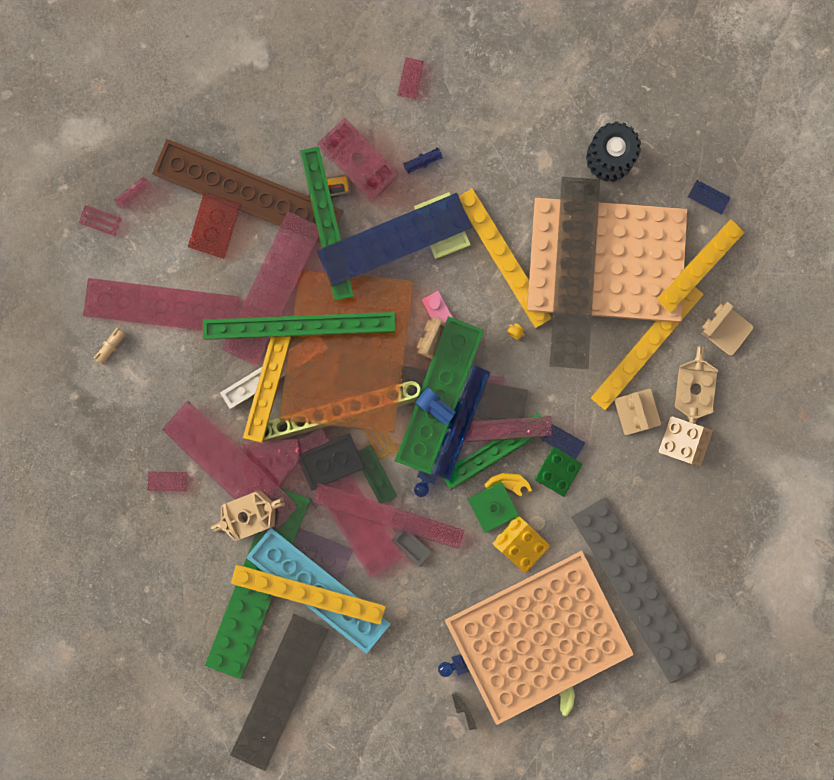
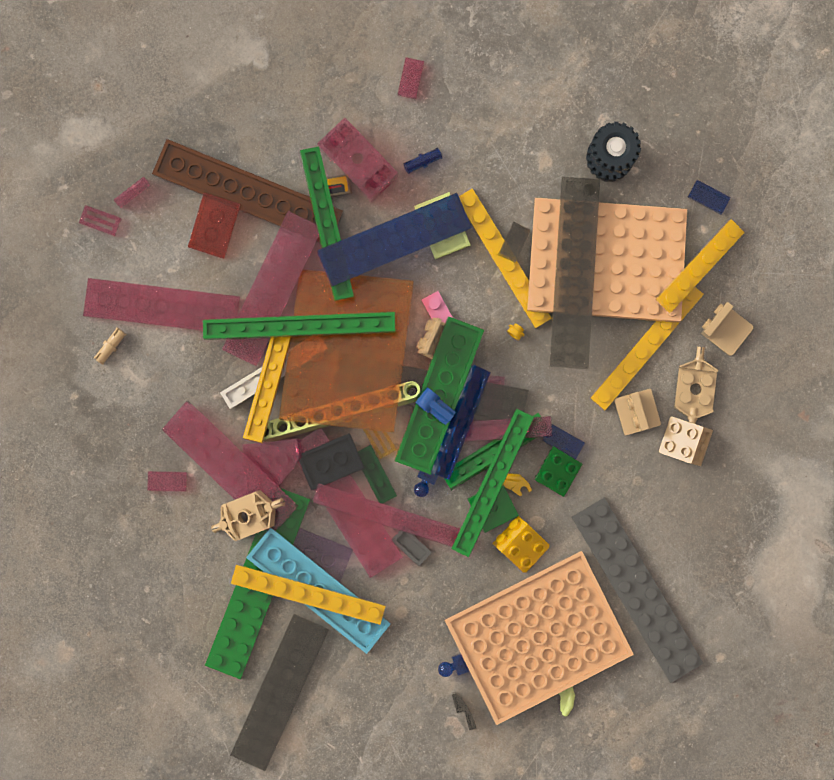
(492, 483): none -> green plate
(514, 242): none -> clear smoke slope

